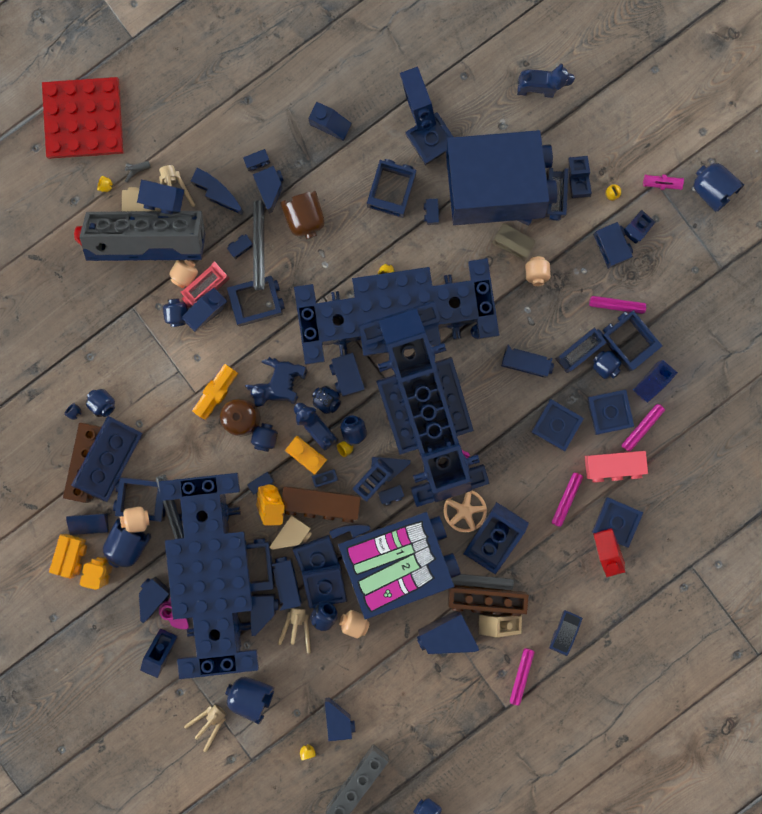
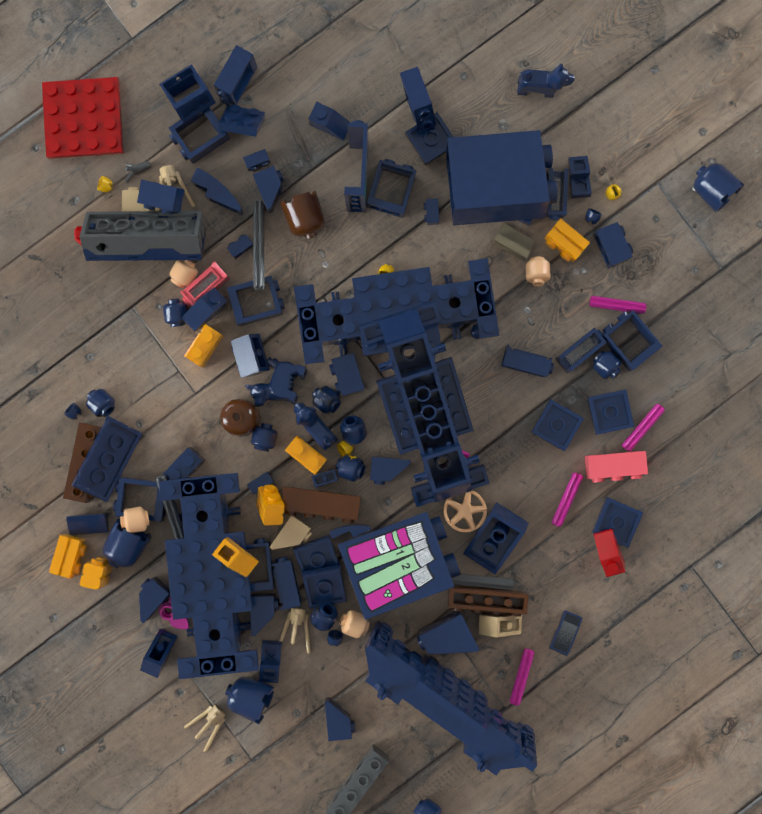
(184, 465): none -> dark blue brick
(193, 103): none -> dark blue window
(204, 346): none -> light orange brick
(207, 147): none -> dark blue window
(215, 392): light orange piece -> none
(235, 76): none -> dark blue window
(235, 557): none -> light orange slope
(241, 120): none -> dark blue plate
(250, 355): none -> brick
(270, 661): none -> dark blue slope
(307, 752): yellow hinge -> none
(331, 638): none -> dark blue hinge
(350, 467): none -> dark blue head
(358, 139): none -> dark blue panel
(385, 468): dark blue slope -> none
(391, 494): dark blue piece -> none
(448, 702): none -> dark blue piece
(566, 241): none -> light orange brick
(593, 215): none -> dark blue hinge
(639, 227): dark blue slope -> none
(655, 380): clear blue slope -> none
(674, 183): dark pink pin -> none

